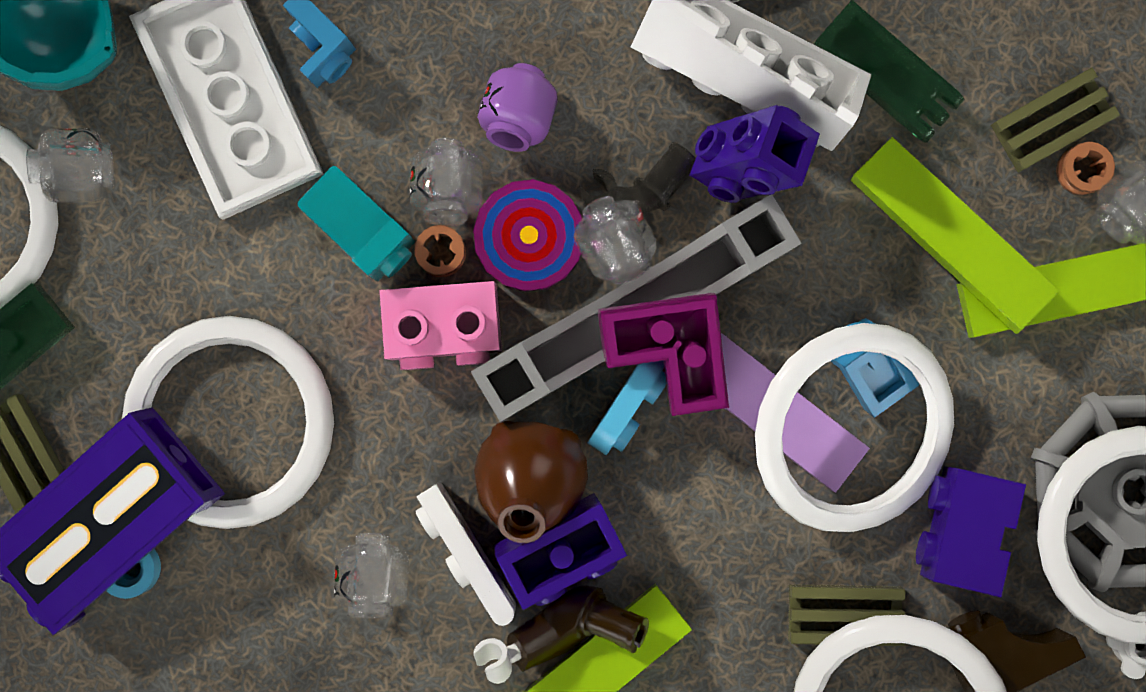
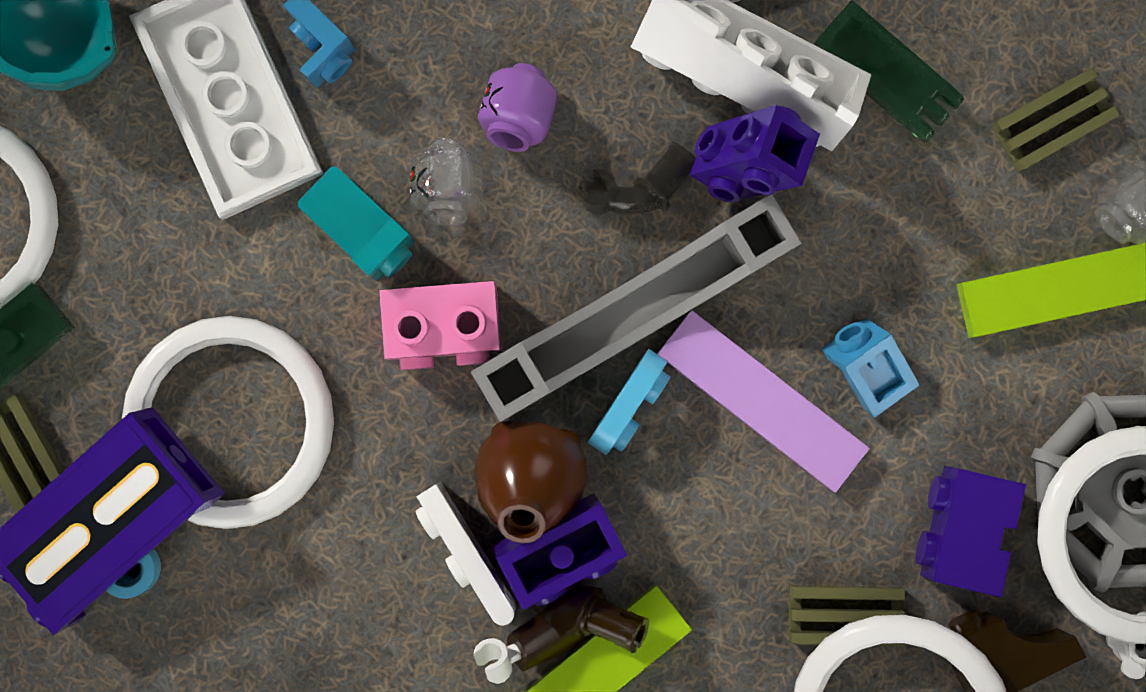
(71, 165): clear head -> none
(371, 577): clear head -> none
(423, 254): nougat bush -> none
(527, 235): tile -> none
(615, 240): clear head -> none
(682, 334): magenta brick -> none
(792, 376): white wedge -> none
(954, 235): lime tile -> none
(1102, 159): nougat bush -> none

